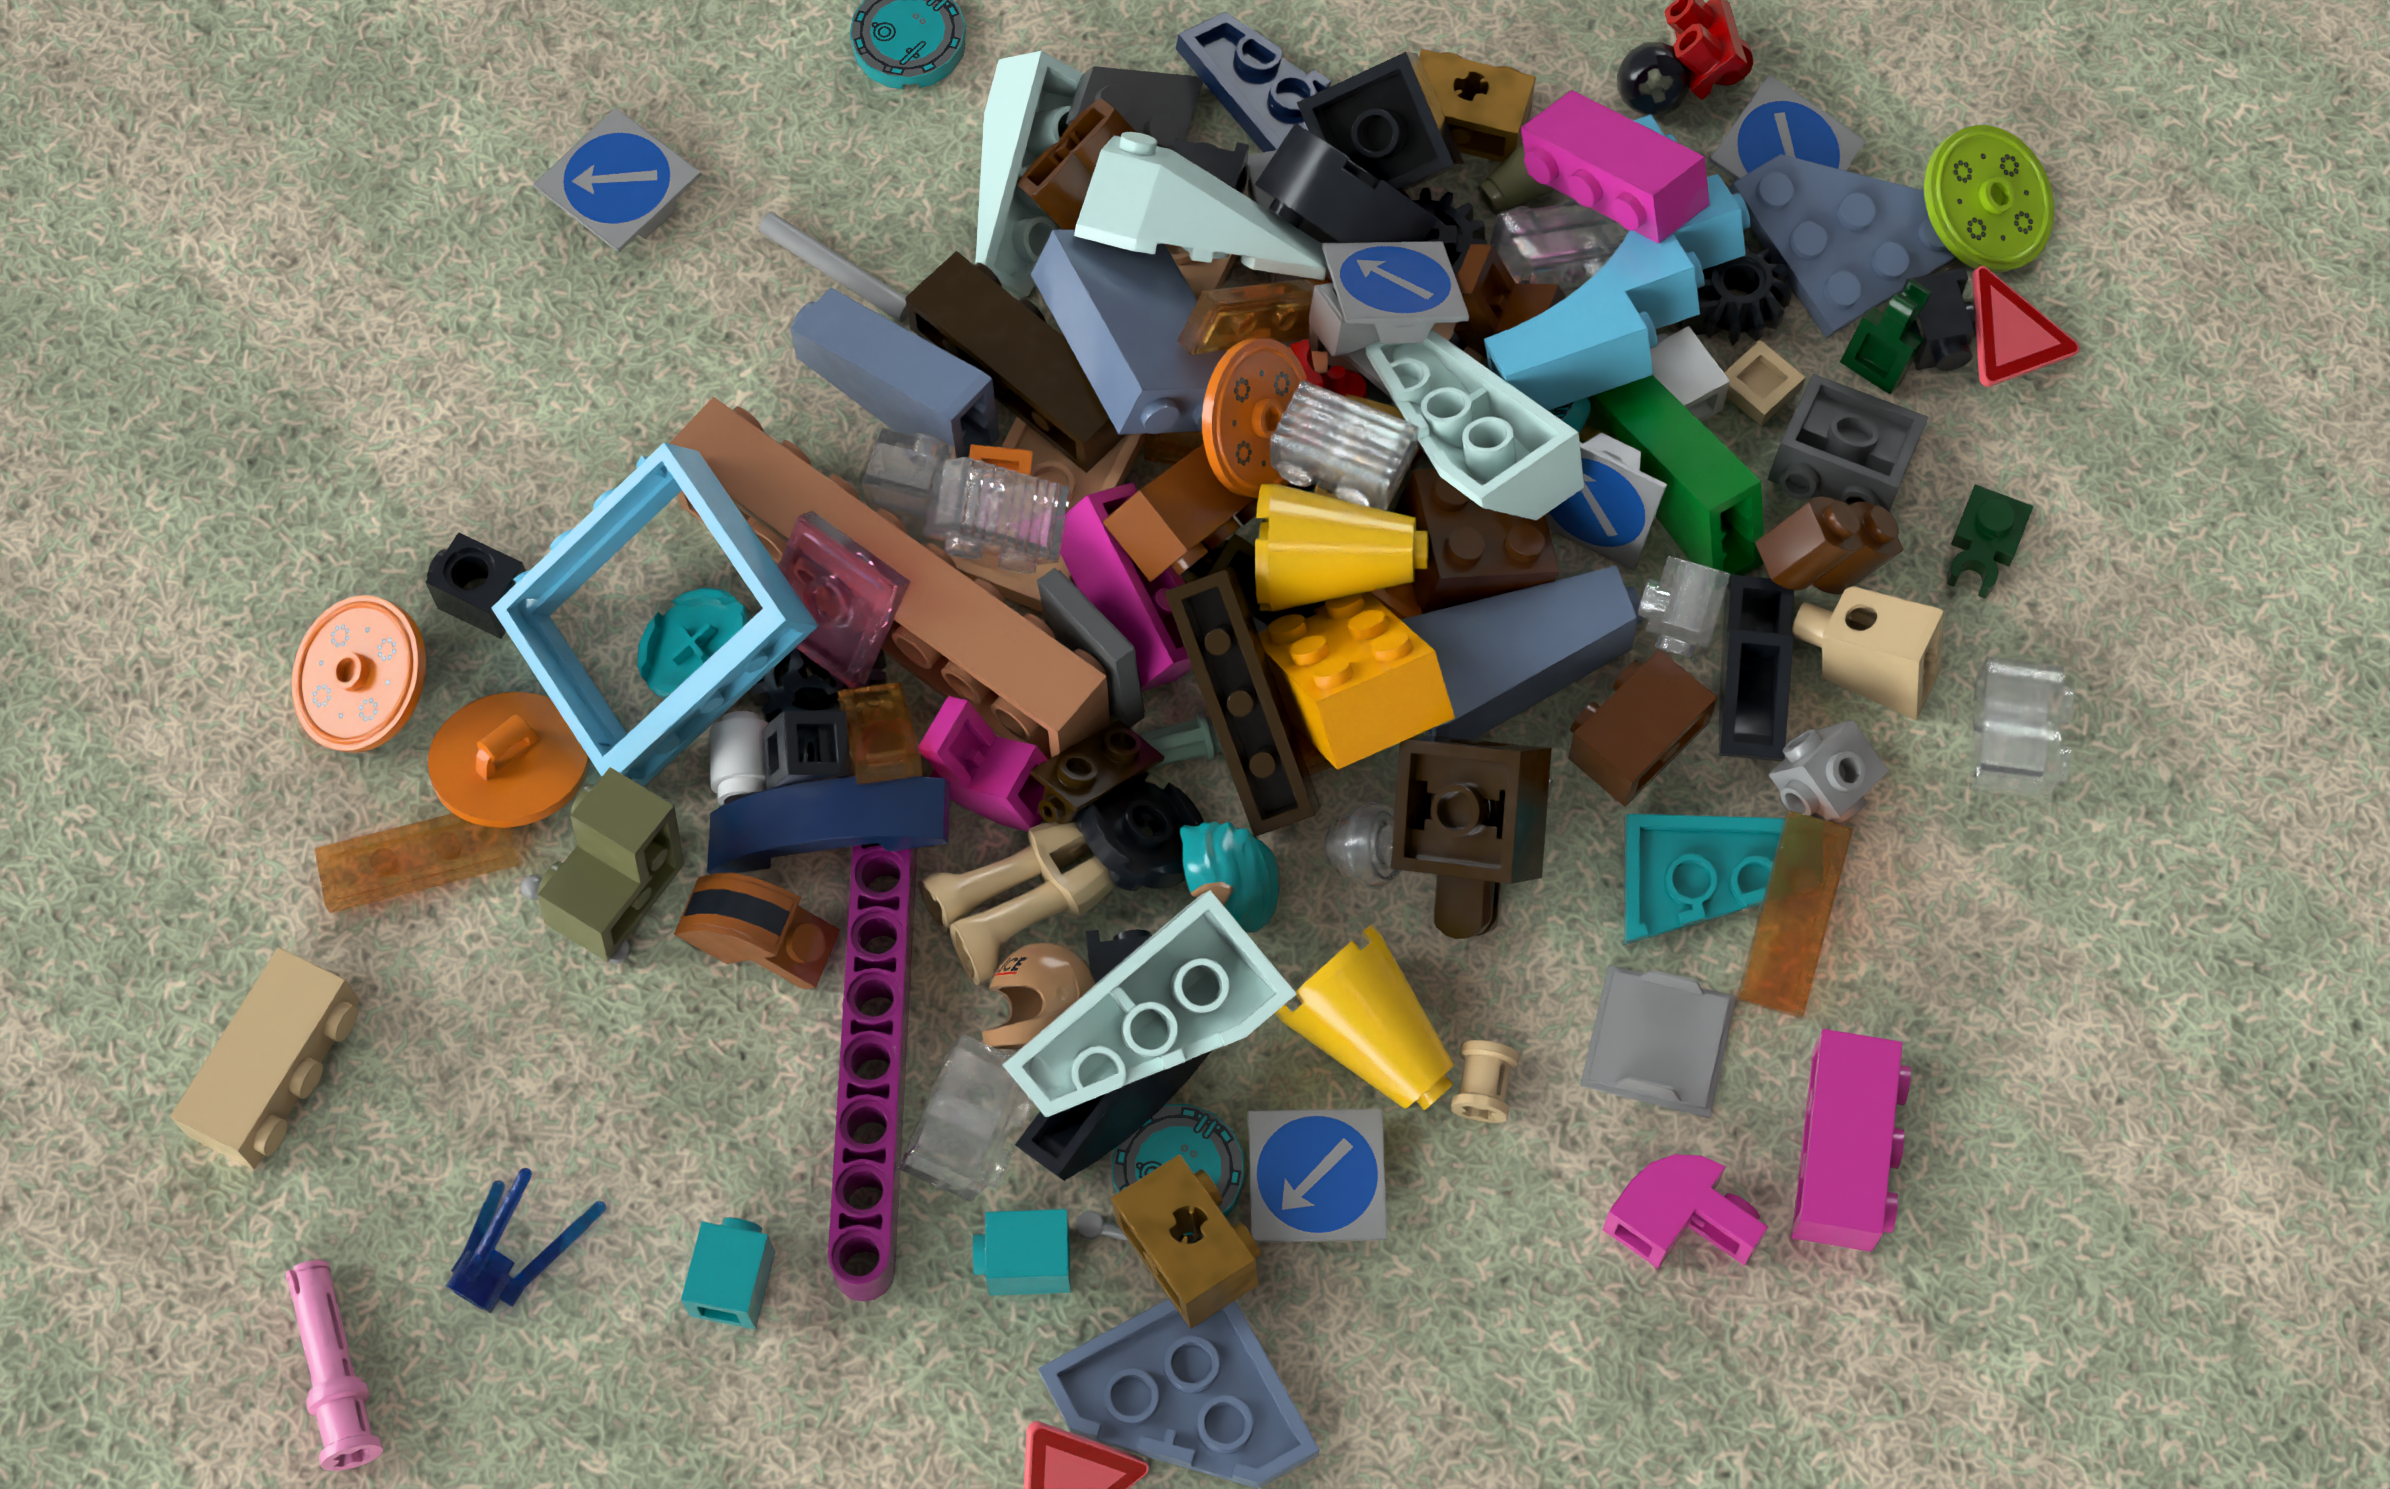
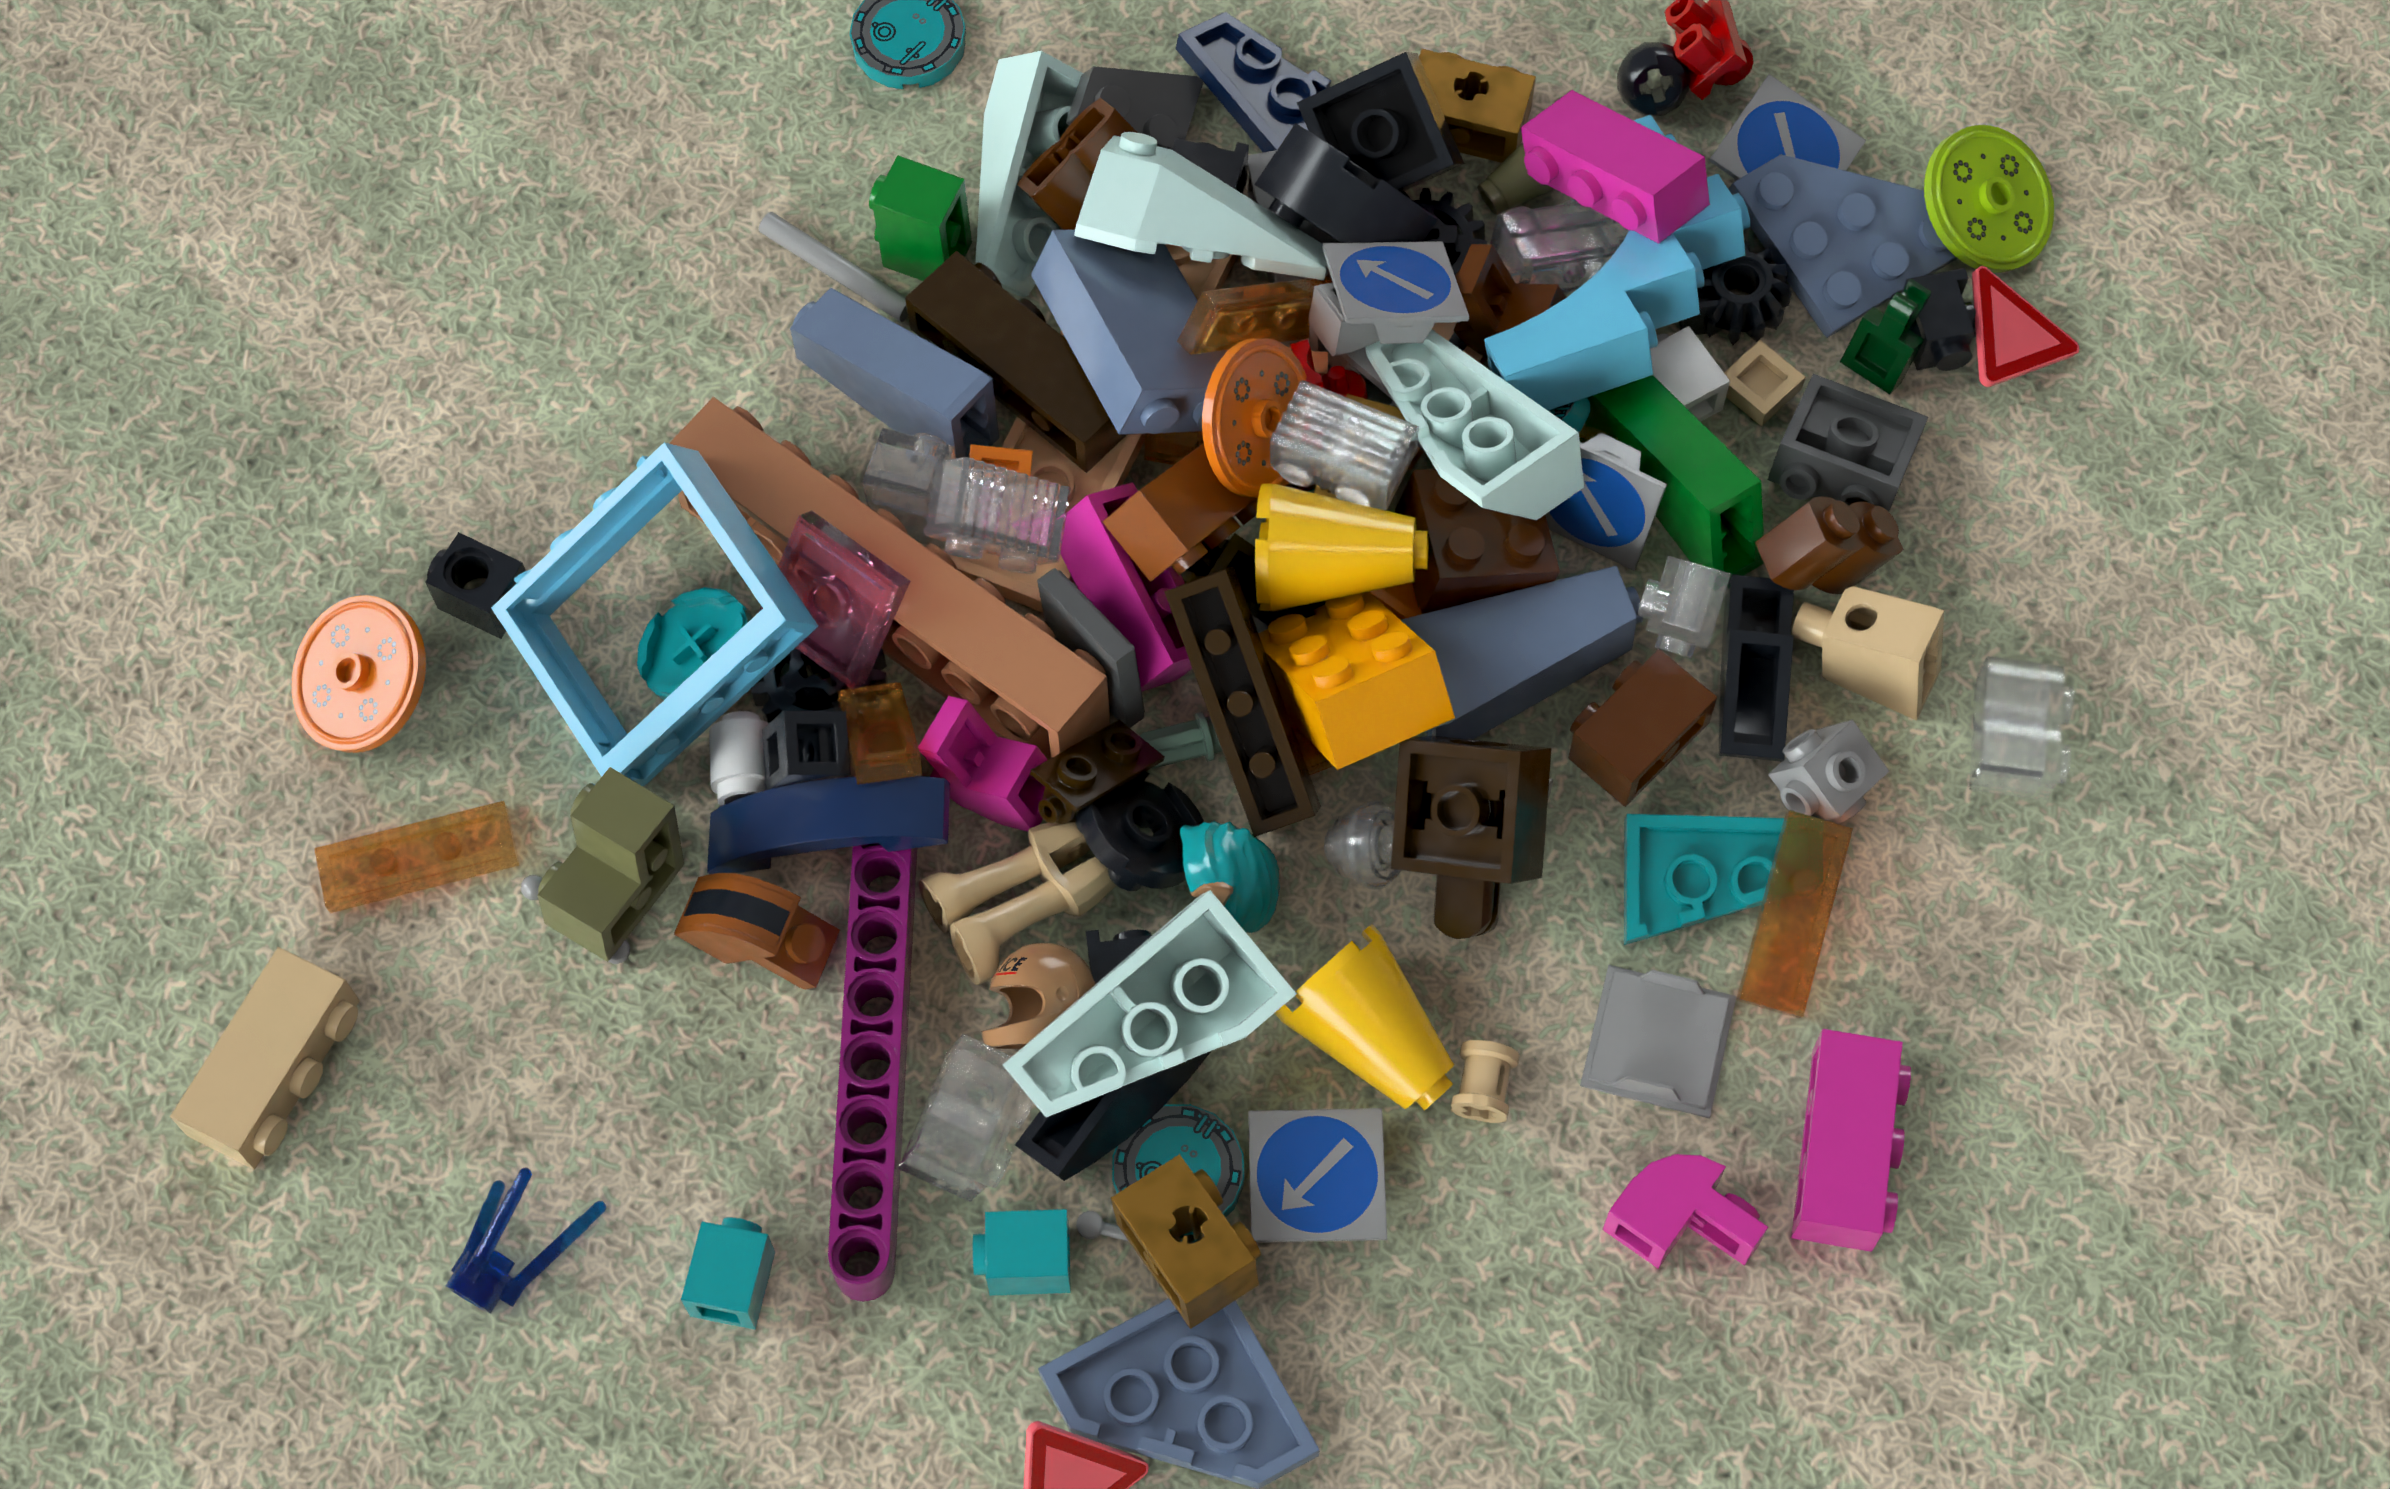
(337, 1393): bright pink pin -> none
(506, 760): orange shield -> none
(618, 181): piece -> none
(919, 217): none -> green brick
(1988, 534): dark green plate -> none

